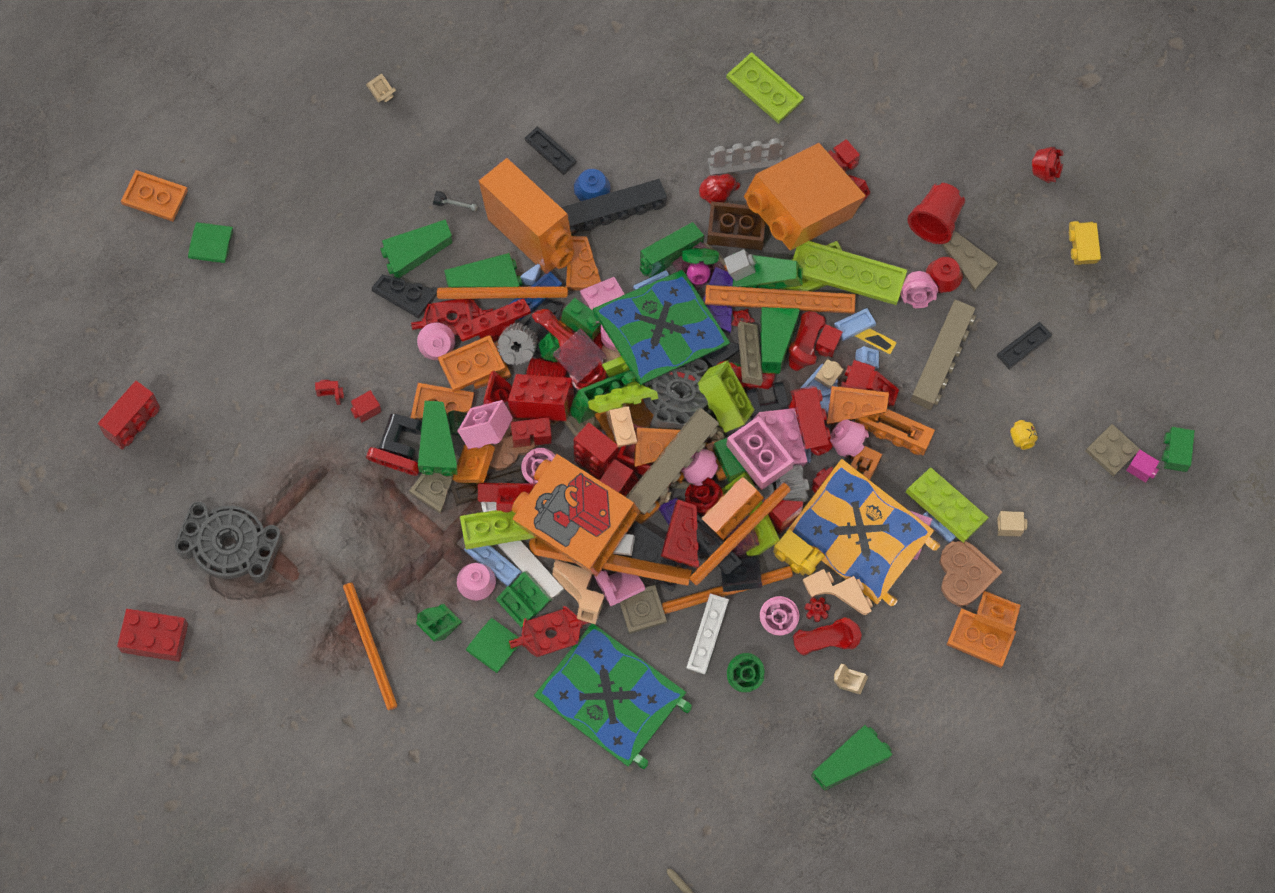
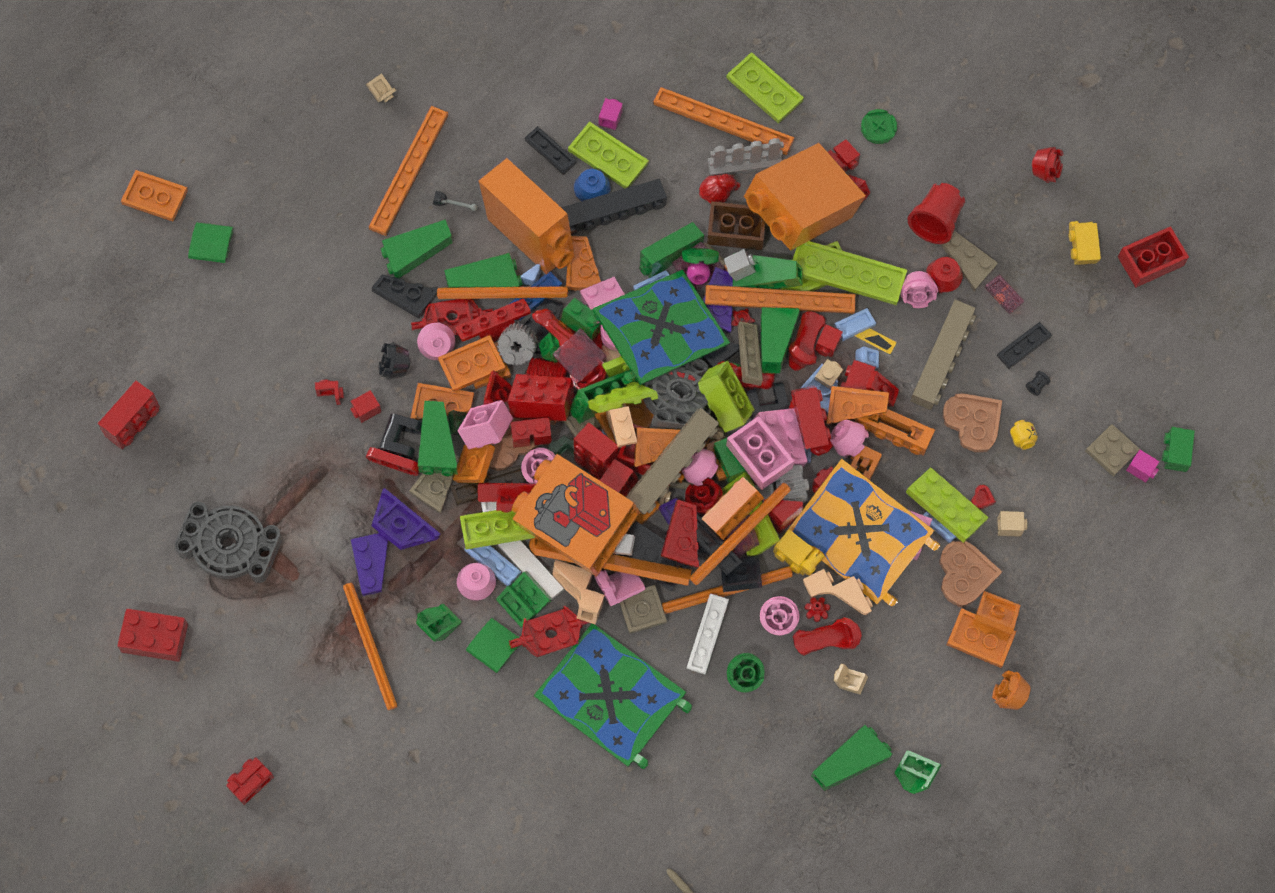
(249, 780): none -> red brick
(370, 559): none -> dark purple wing
(394, 361): none -> black cone
(401, 524): none -> dark purple wing
(408, 171): none -> orange tile
(561, 445): none -> clear green bracket
(608, 155): none -> lime plate
(610, 113): none -> dark pink brick
(719, 119): none -> orange tile
(878, 126): none -> green tile
(916, 772): none -> green slope
(975, 419): none -> nougat plate
(983, 497): none -> red tile
(1004, 294): none -> clear pink tile
(1012, 691): none -> orange cone
(1043, 380): none -> black bush
(1153, 256): none -> red brick

